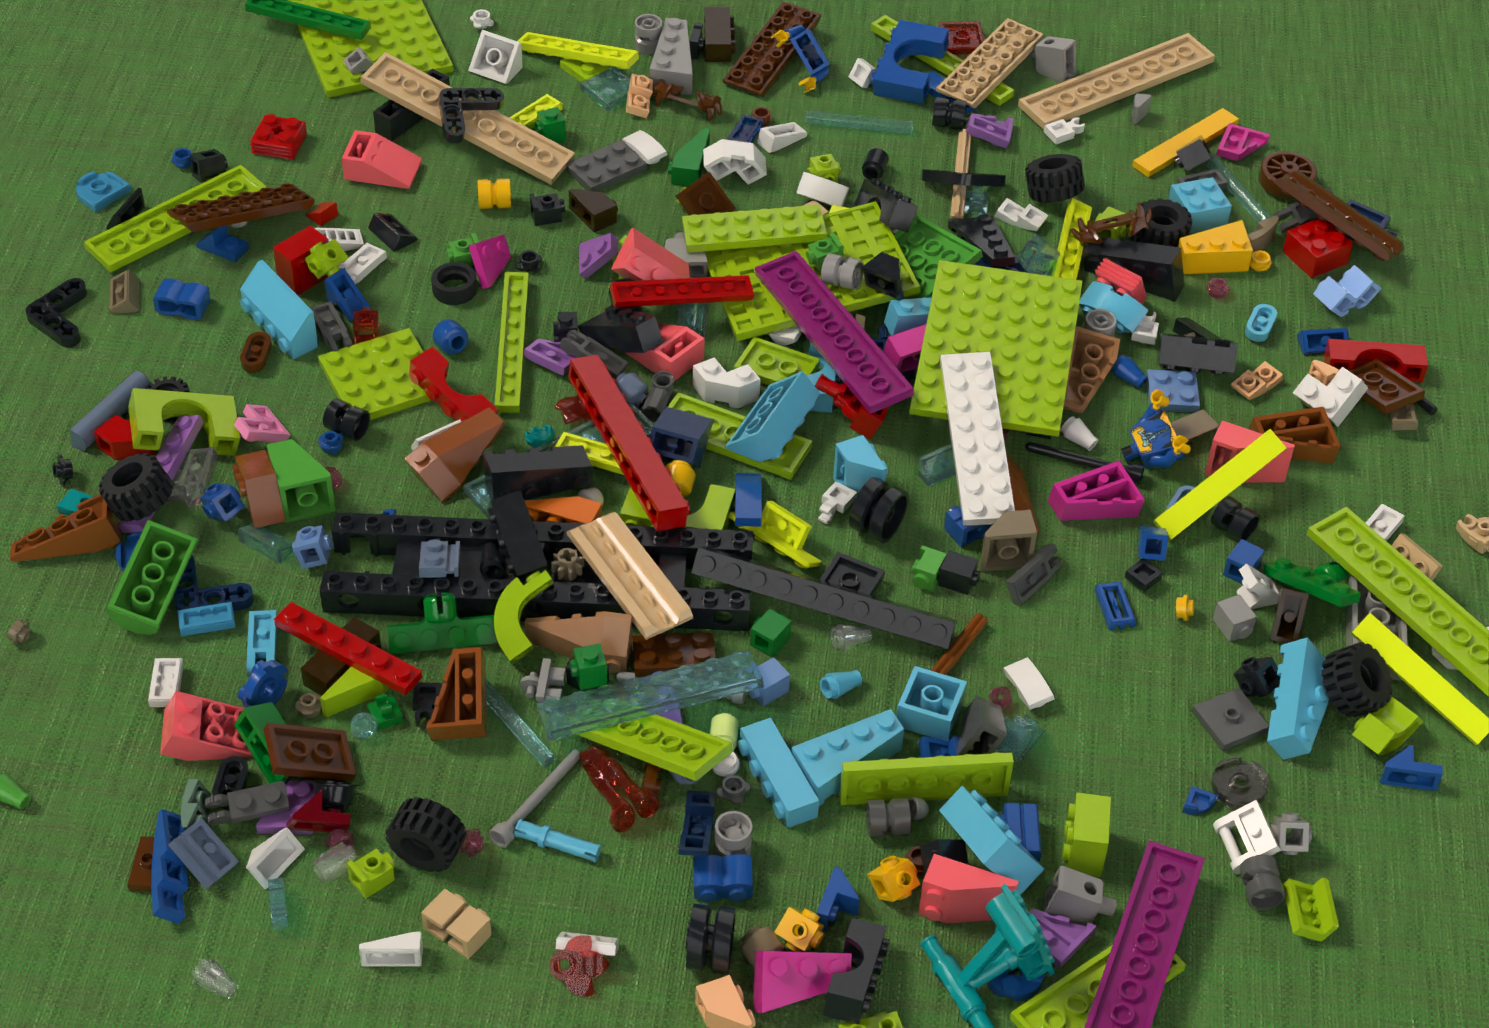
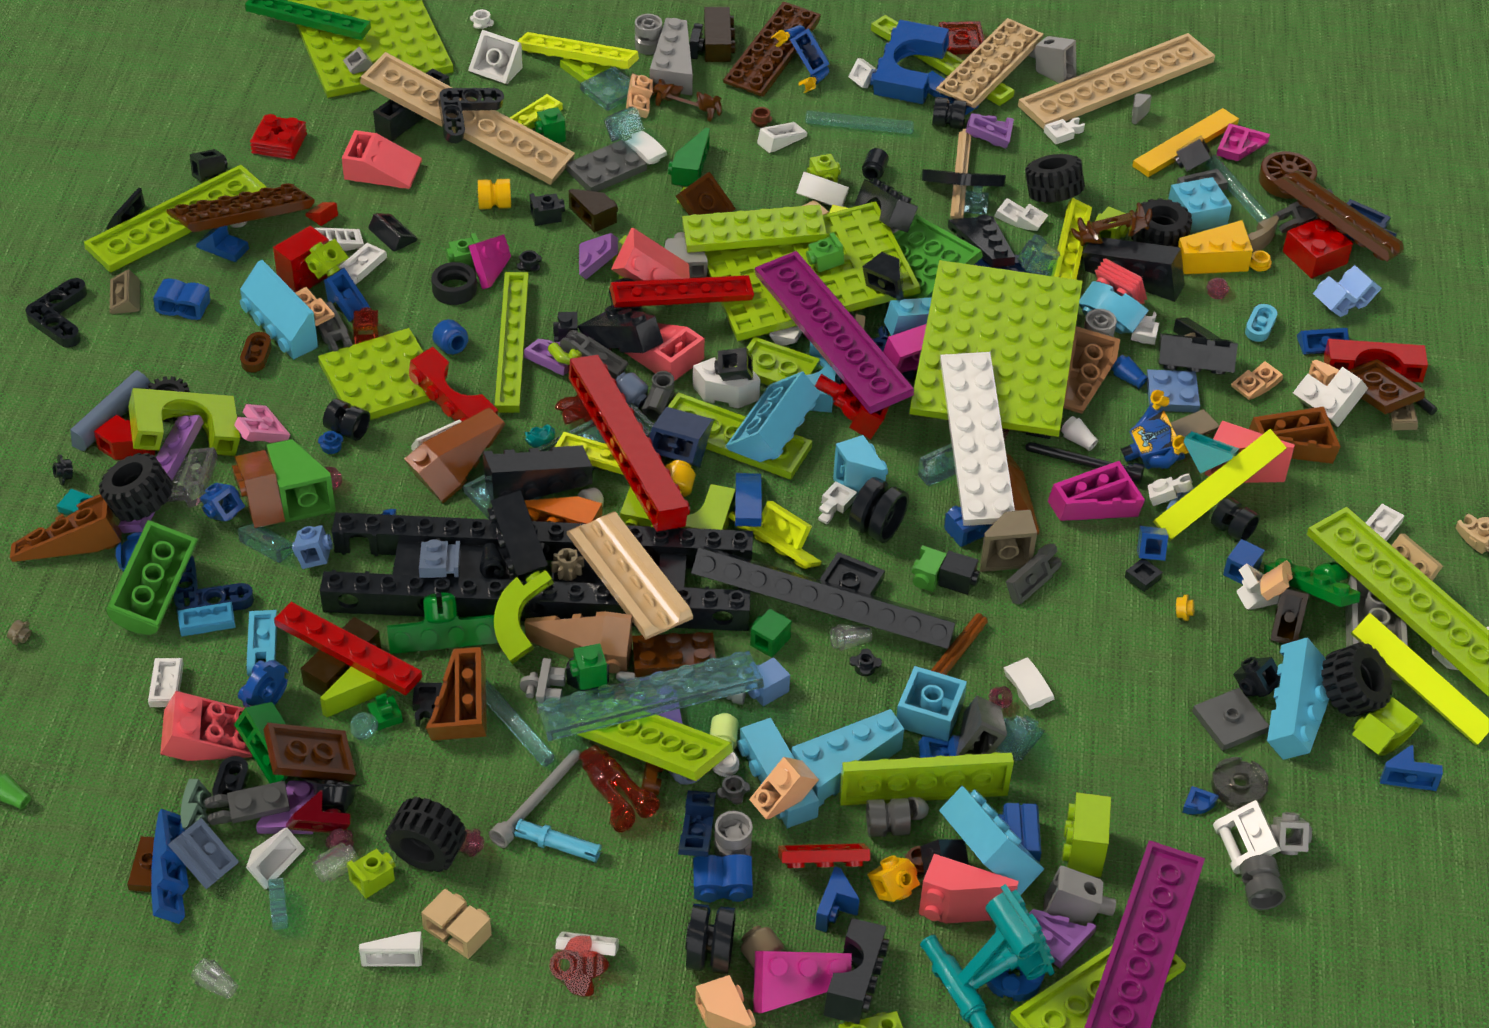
(101, 189): dark azure tile -> none
(181, 158): blue plate -> none
(308, 710): dark tan plate -> none
(321, 311): none -> light nougat slope
(561, 356): none -> lime arm
(623, 124): none -> clear light blue brick
(694, 317): clear light blue slope -> none
(731, 156): white brick -> none
(734, 357): none -> black brick
(746, 129): clear blue plate -> none
(783, 787): none -> light nougat slope
(790, 928): yellow brick -> none
(823, 854): none -> red plate
(839, 683): medium azure cone -> none
(841, 271): light grey wheel -> none
(865, 663): none -> black plate
(1118, 621): blue tile -> none
(1167, 489): none -> white plate
(1208, 452): none -> teal slope
(1234, 618): light grey brick -> none
(1276, 580): none -> light nougat slope
(1311, 909): lime bracket -> none

